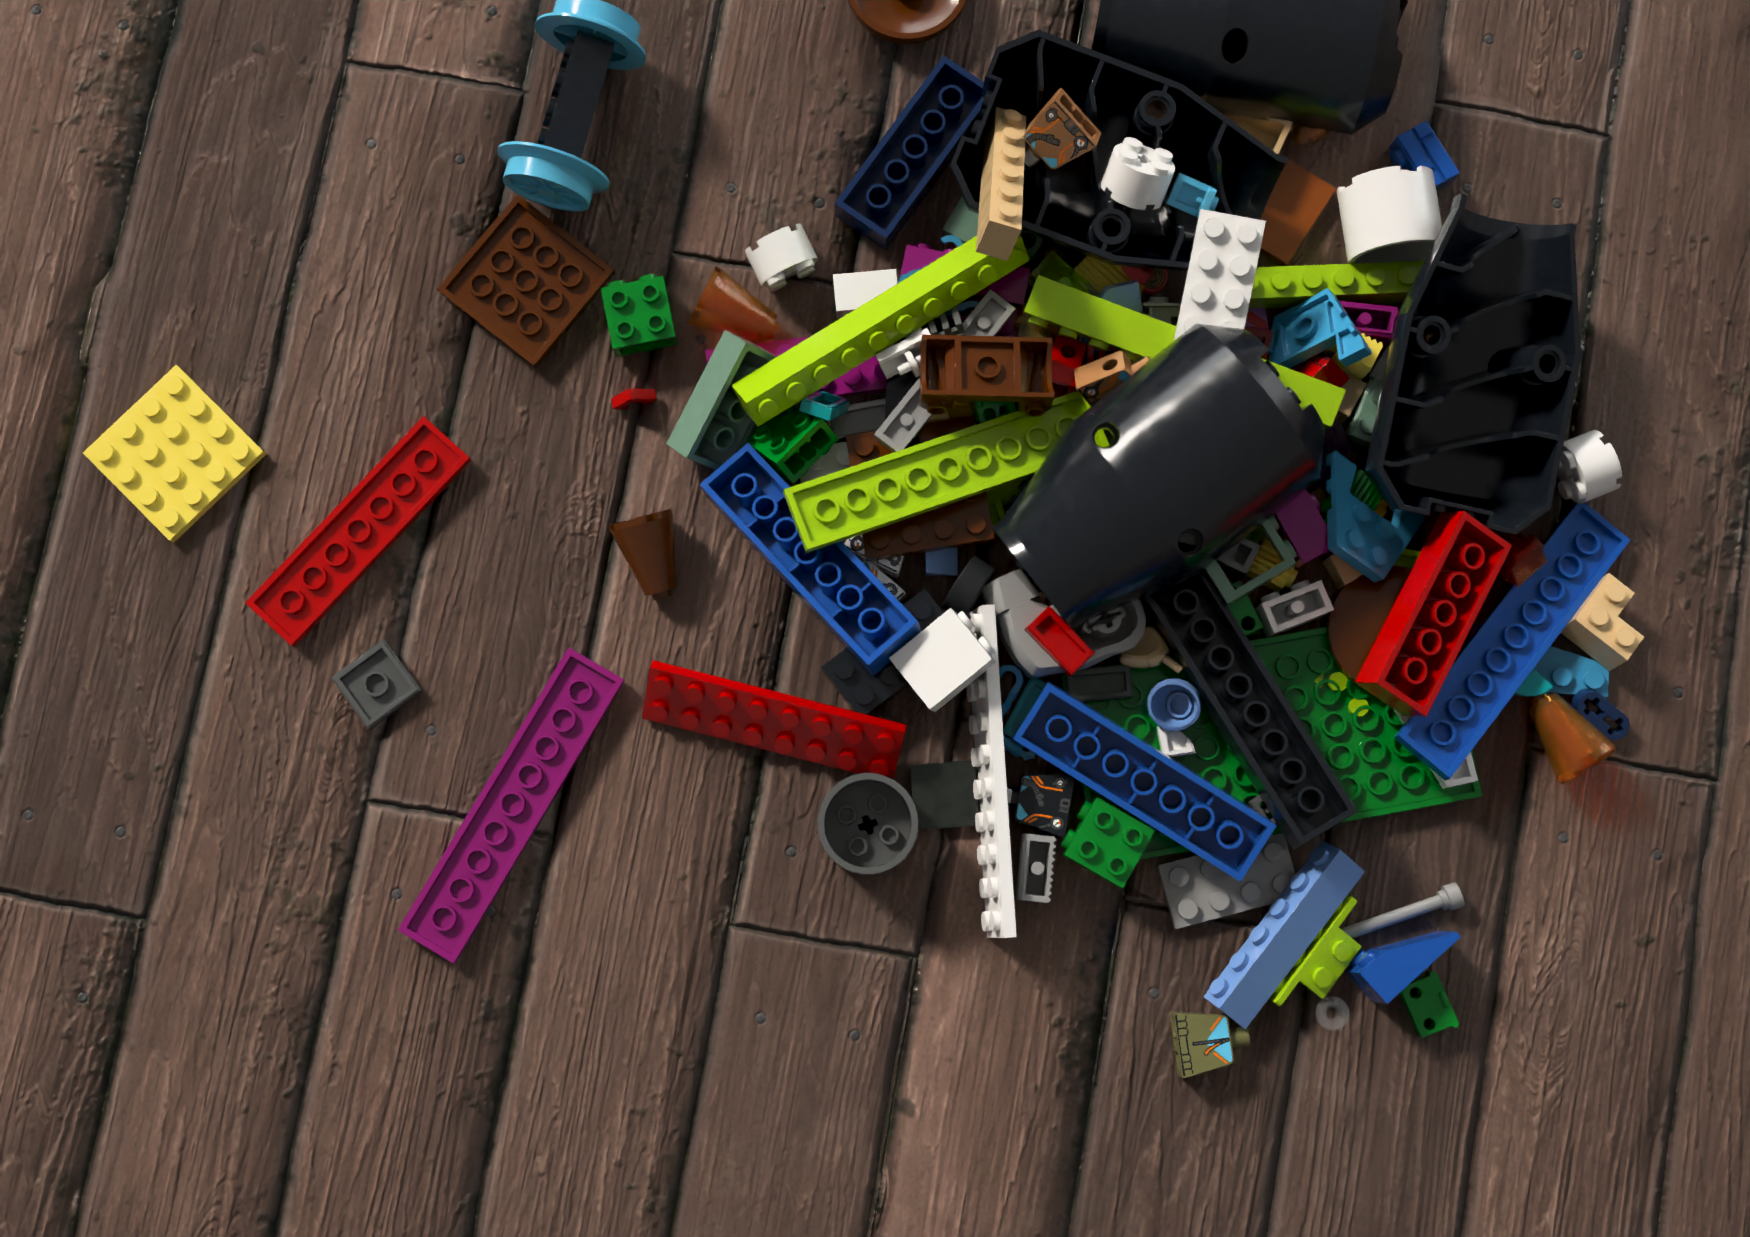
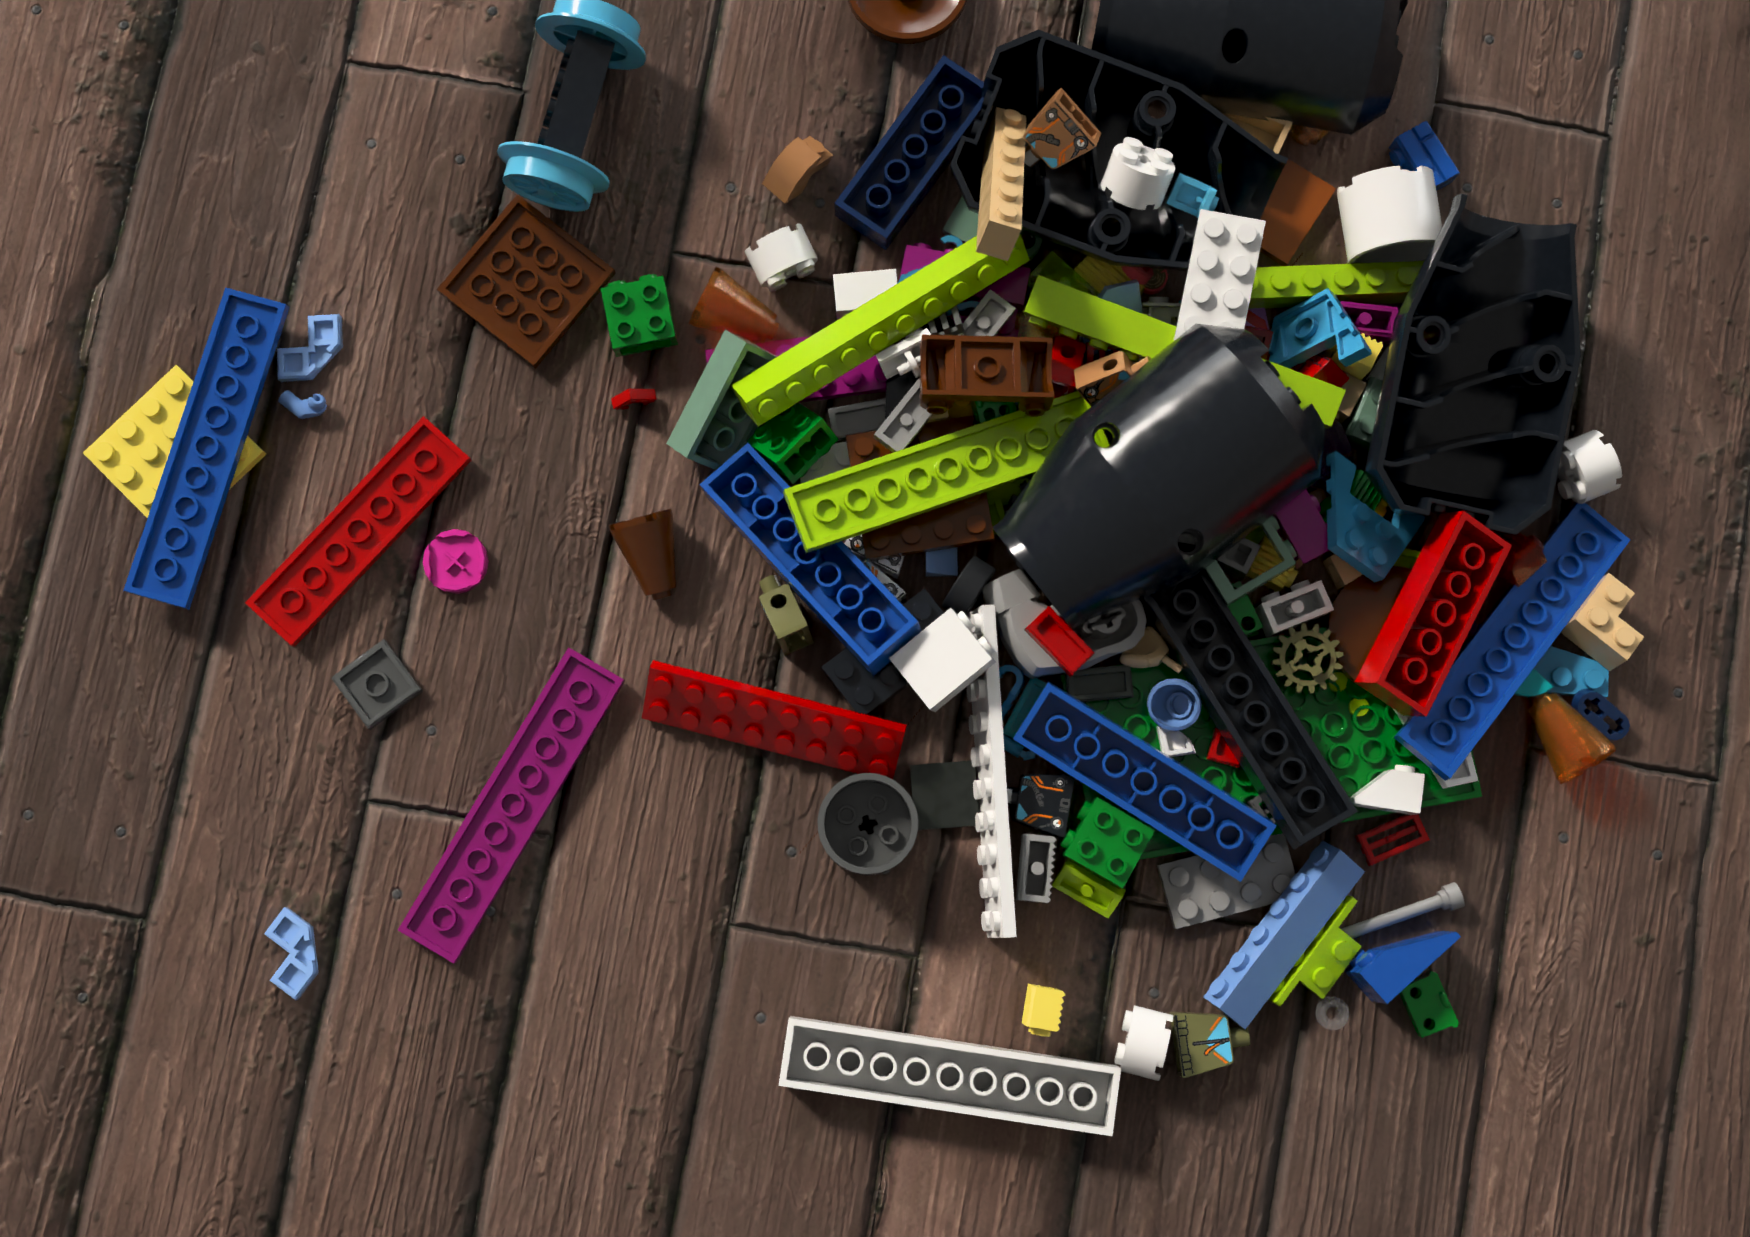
(206, 448): none -> blue plate
(301, 964): none -> light blue tile
(305, 408): none -> medium blue arm
(324, 342): none -> light blue tile
(455, 561): none -> dark pink tile
(784, 615): none -> olive torso
(795, 167): none -> medium nougat brick
(824, 405): teal tile -> none
(950, 1075): none -> white brick
(1042, 1009): none -> light yellow brick
(1088, 889): none -> lime plate
(1145, 1042): none -> white brick
(1220, 751): none -> red tile
(1298, 645): none -> olive gear
(1367, 848): none -> red tile
(1393, 791): none -> white slope

